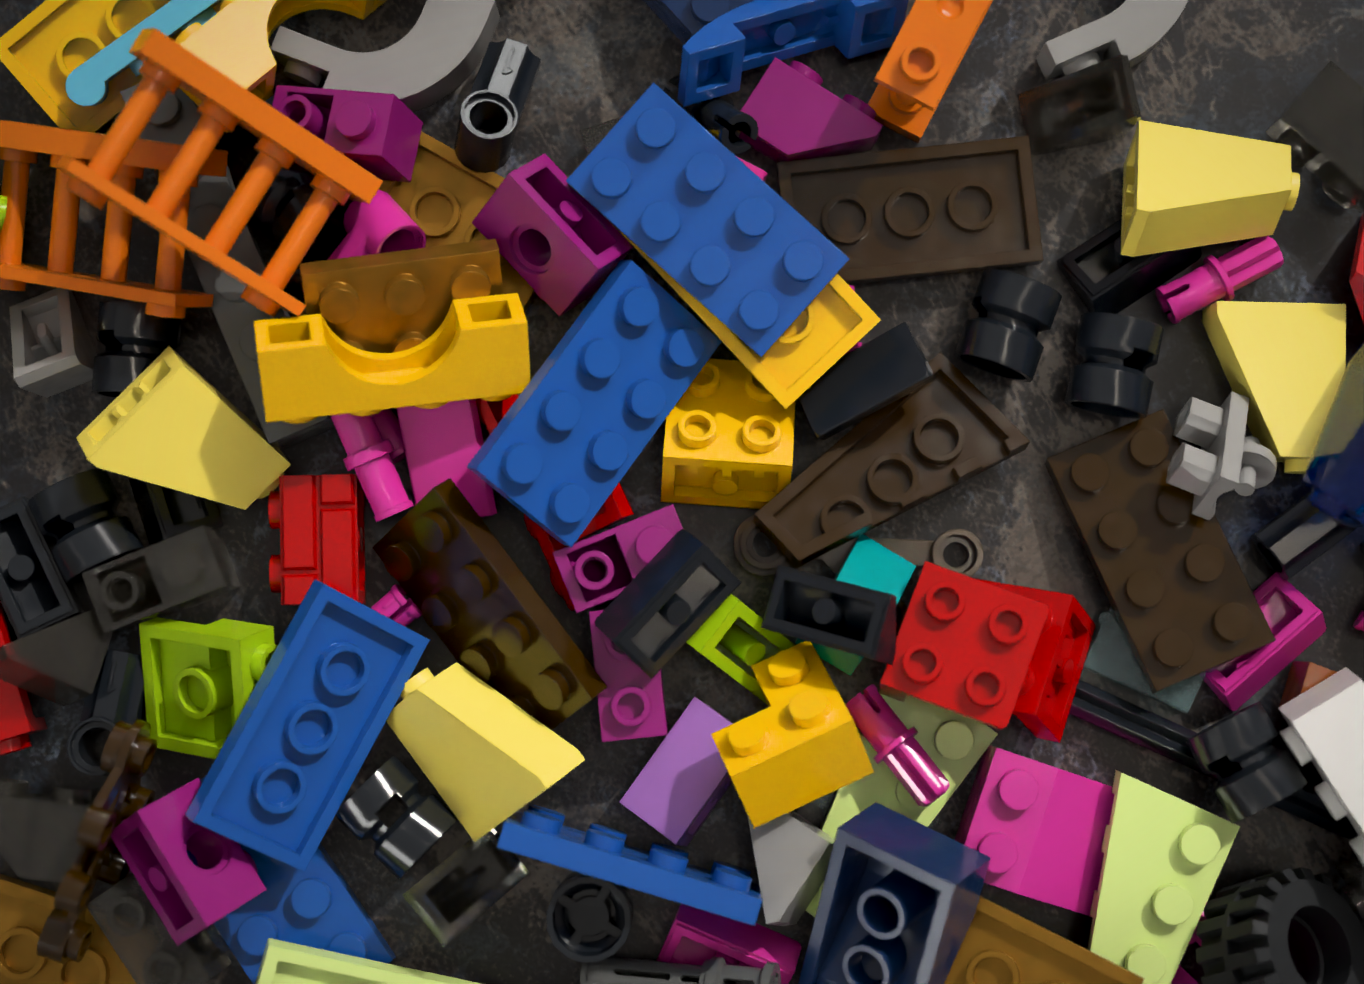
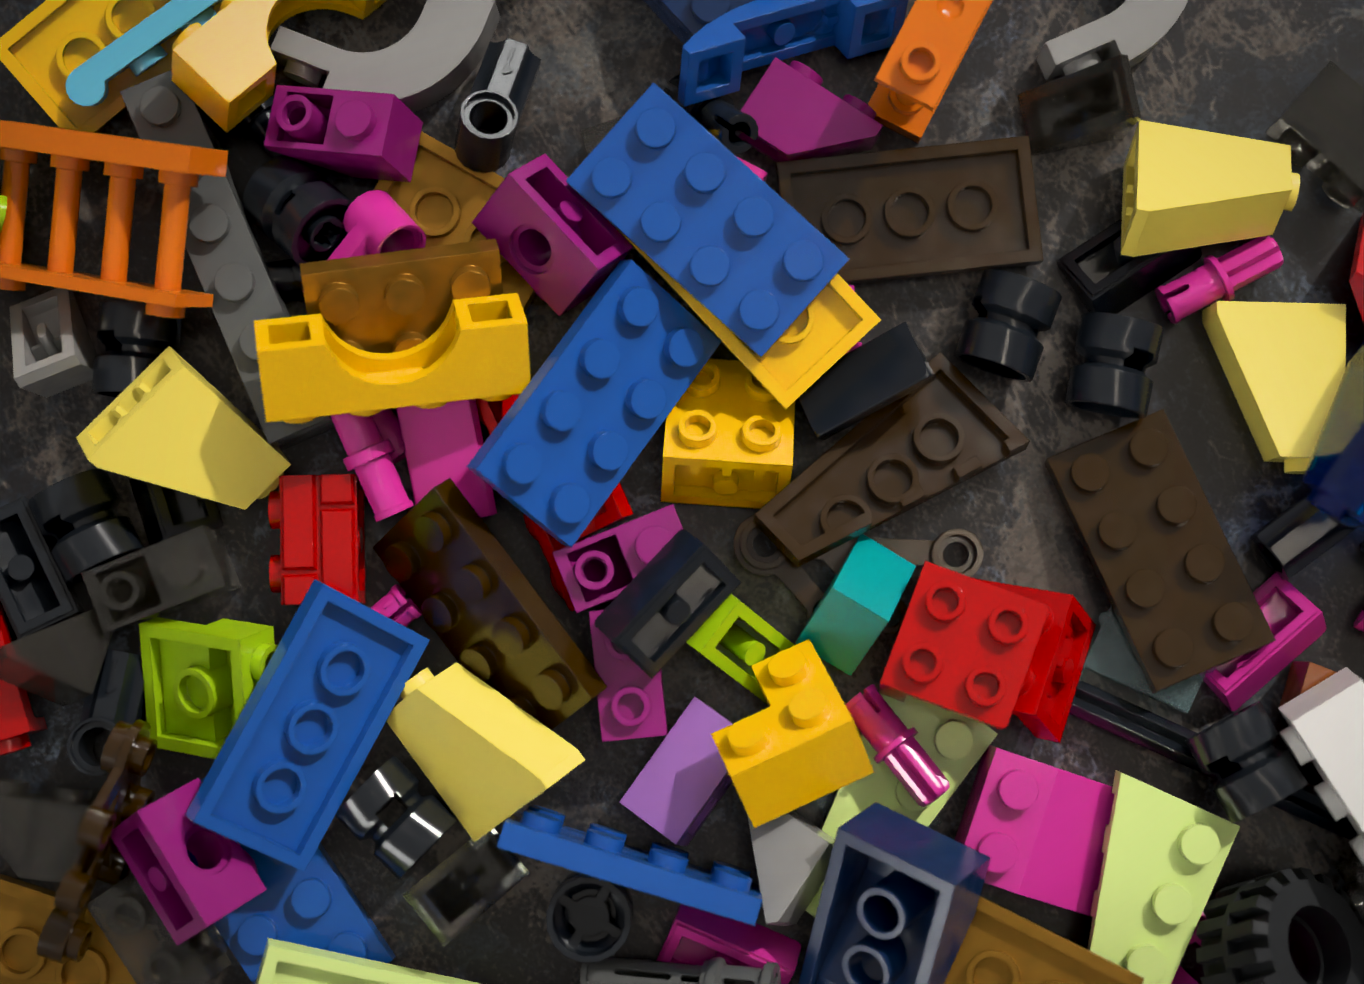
(222, 108): orange fence -> none
(832, 614): black slope -> none
(1225, 456): light grey hips -> none

